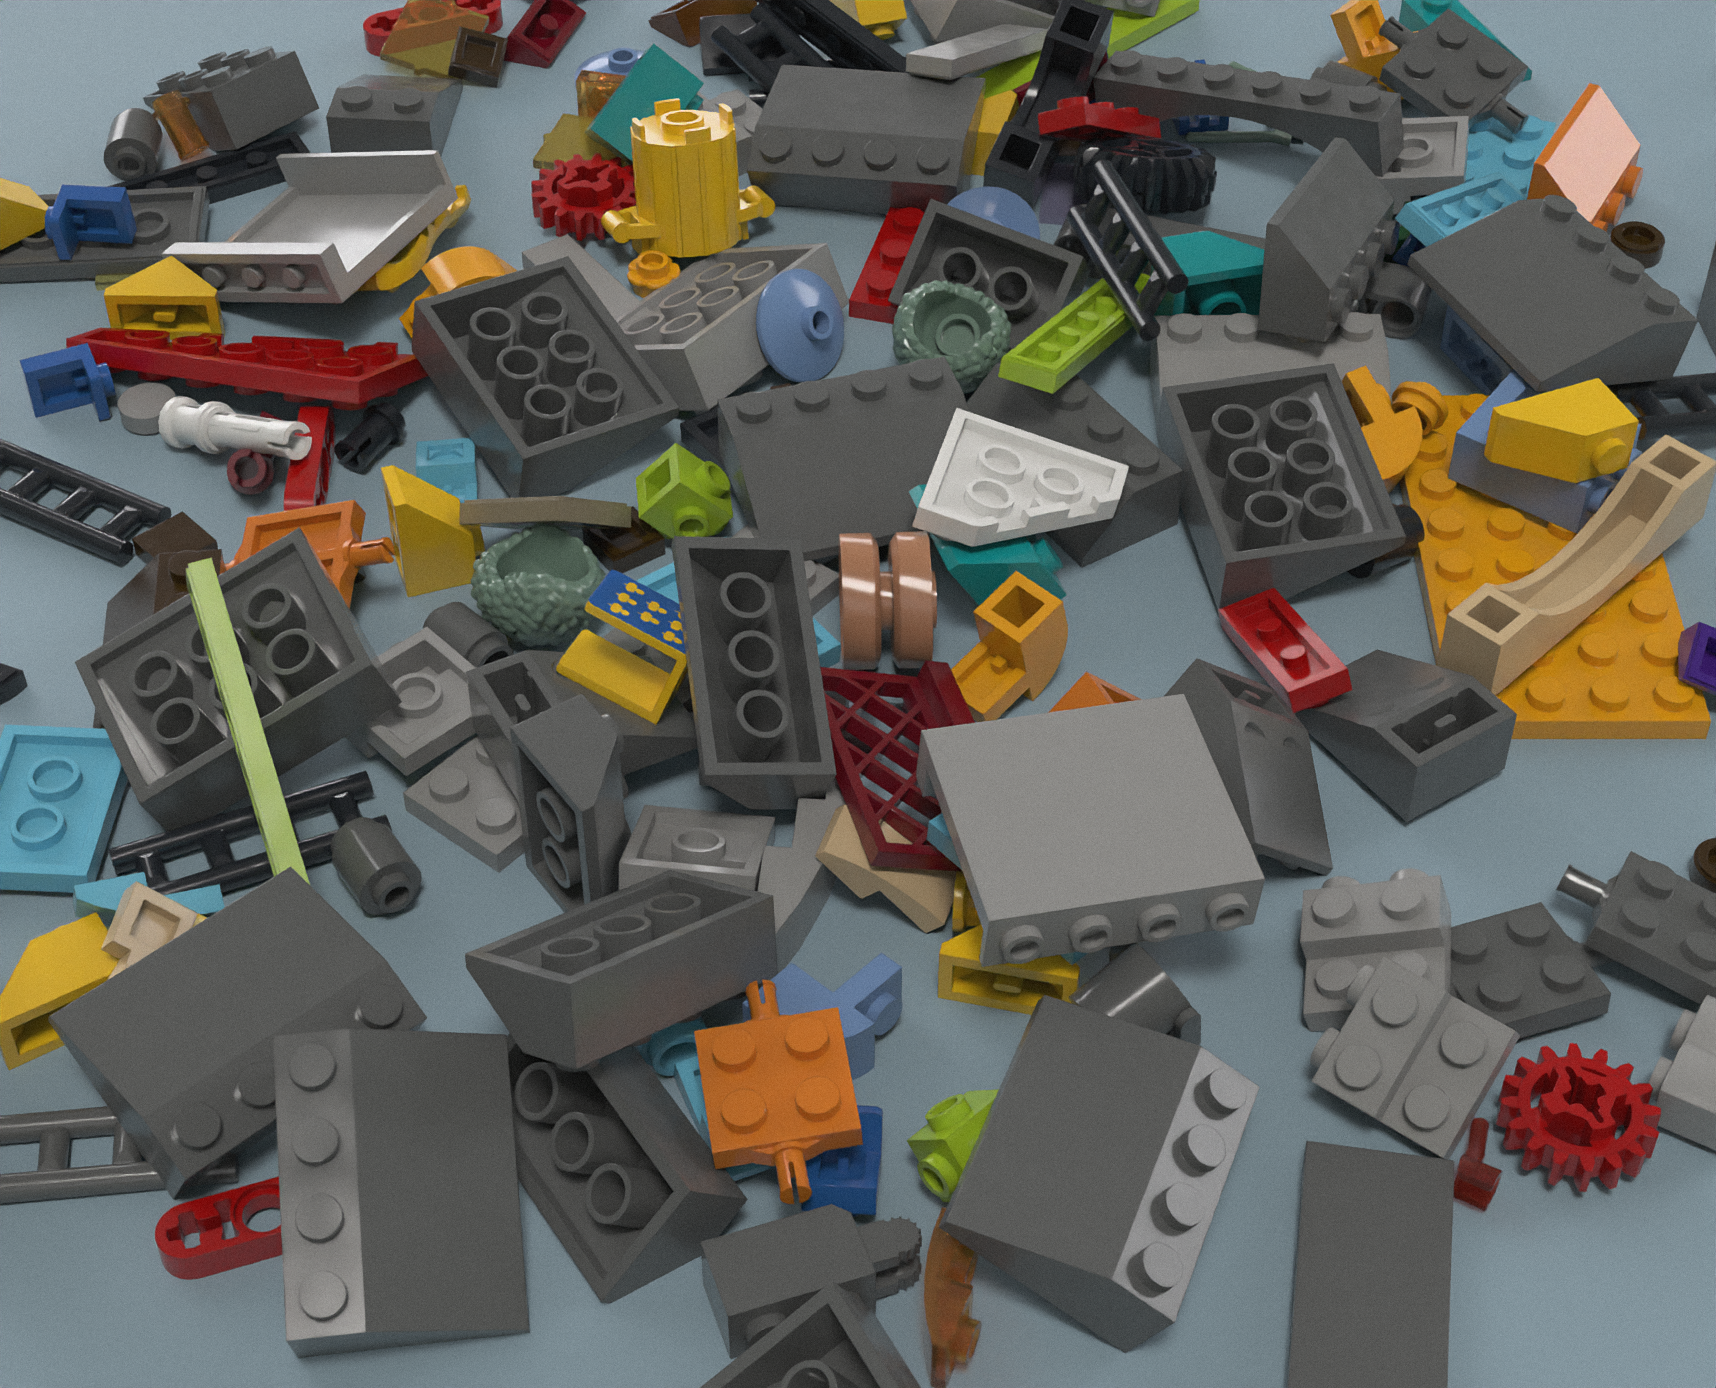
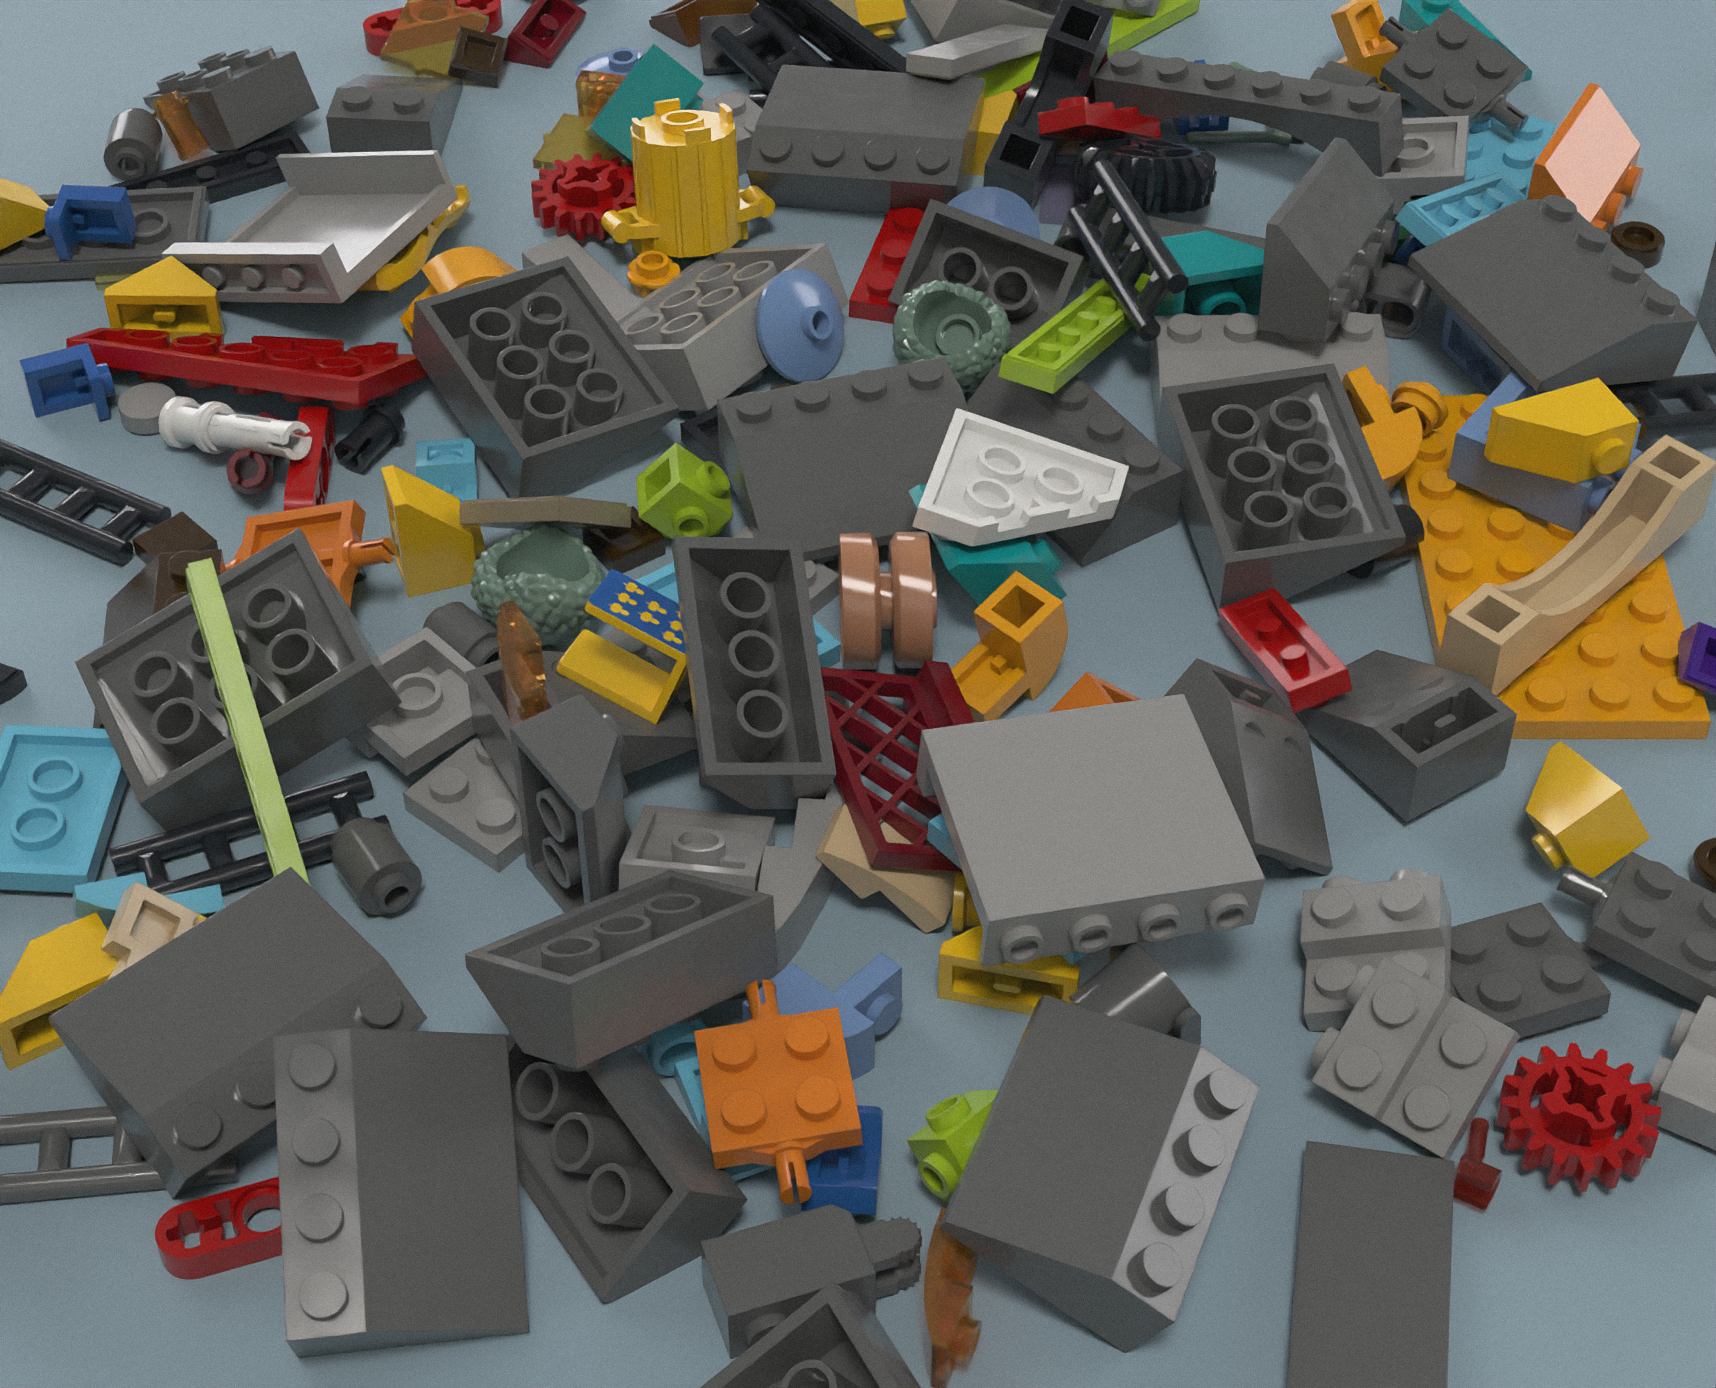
(520, 664): none -> clear orange slope
(1581, 815): none -> yellow slope

